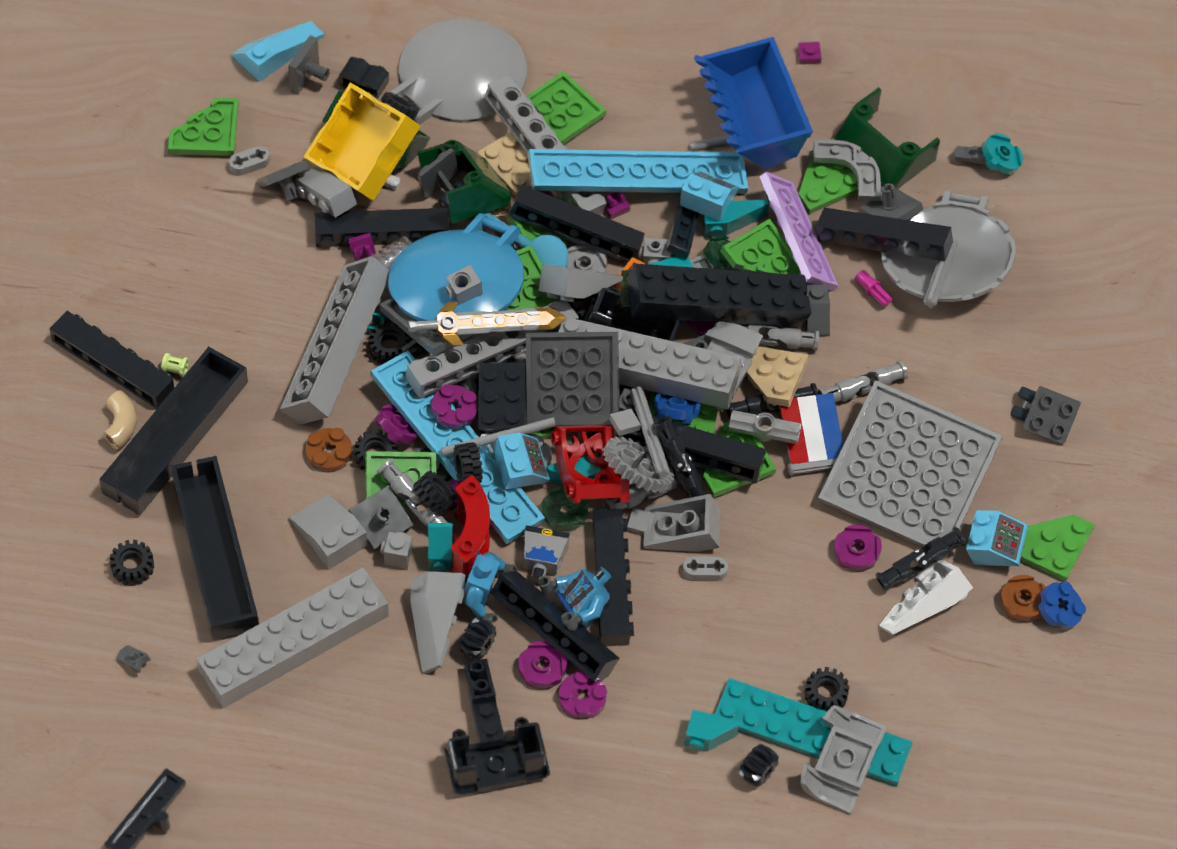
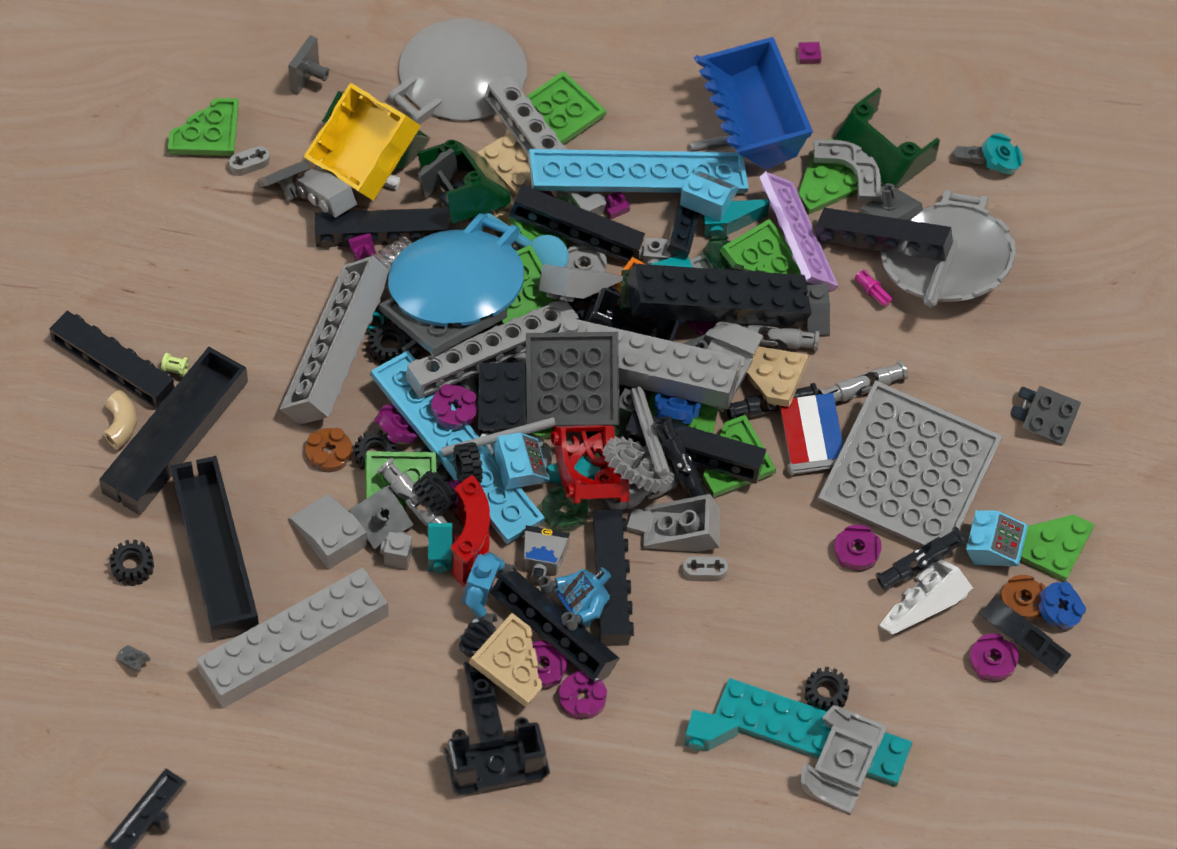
(273, 51): medium azure wedge -> none
(365, 76): black brick -> none
(400, 104): black tyre -> none
(433, 609): light grey wedge -> none
(452, 324): sword -> none
(463, 276): light grey brick -> none
(510, 660): none -> tan plate
(625, 422): light grey tile -> none
(758, 765): black gear -> none
(778, 429): light grey piece -> none
(991, 669): none -> magenta plate
(1025, 634): none -> black slope

